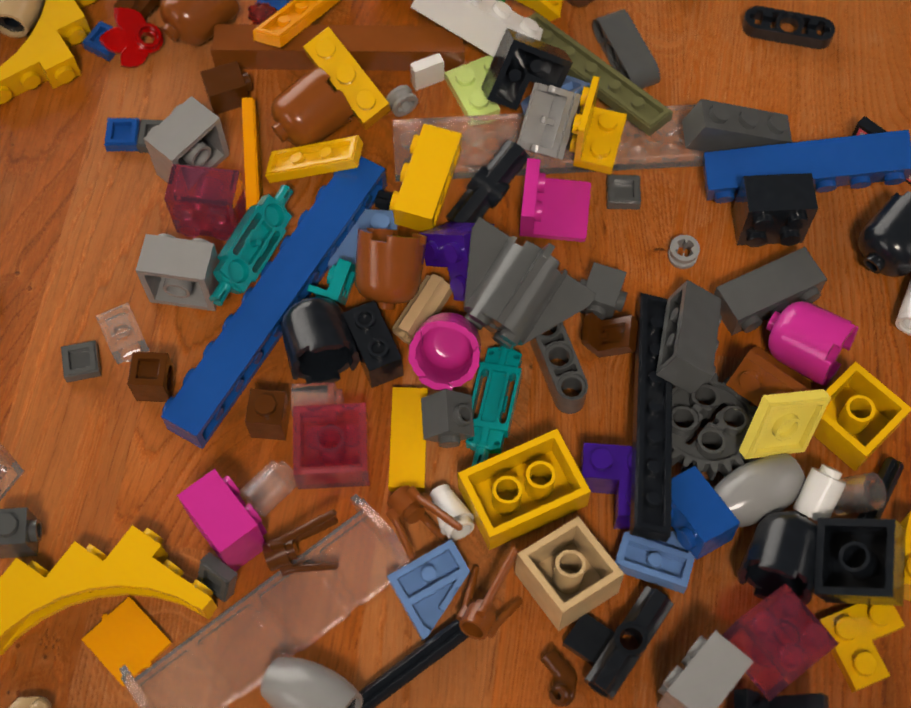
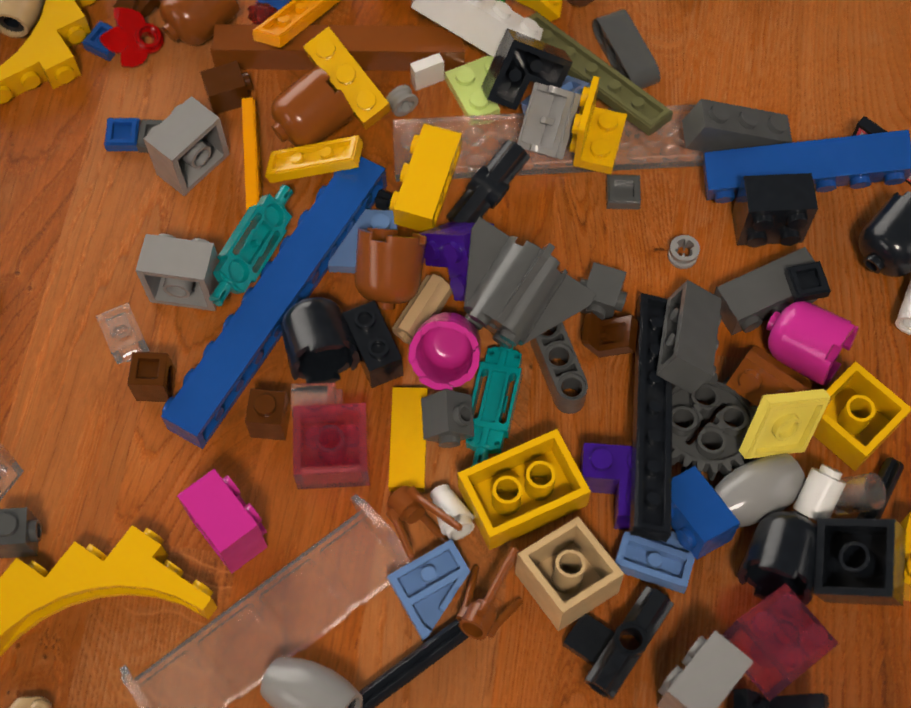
(81, 361): dark grey tile -> none
(126, 638): light orange piece -> none
(205, 200): clear pink brick -> none
(217, 576): dark grey tile -> none
(269, 487): clear brick -> none
(283, 550): reddish brown plant -> none
(340, 282): teal bracket -> none
(554, 206): dark pink bracket -> none
(564, 678): reddish brown arm -> none
(777, 34): black beam -> none
(807, 282): none -> black tile
(855, 632): yellow plate -> none

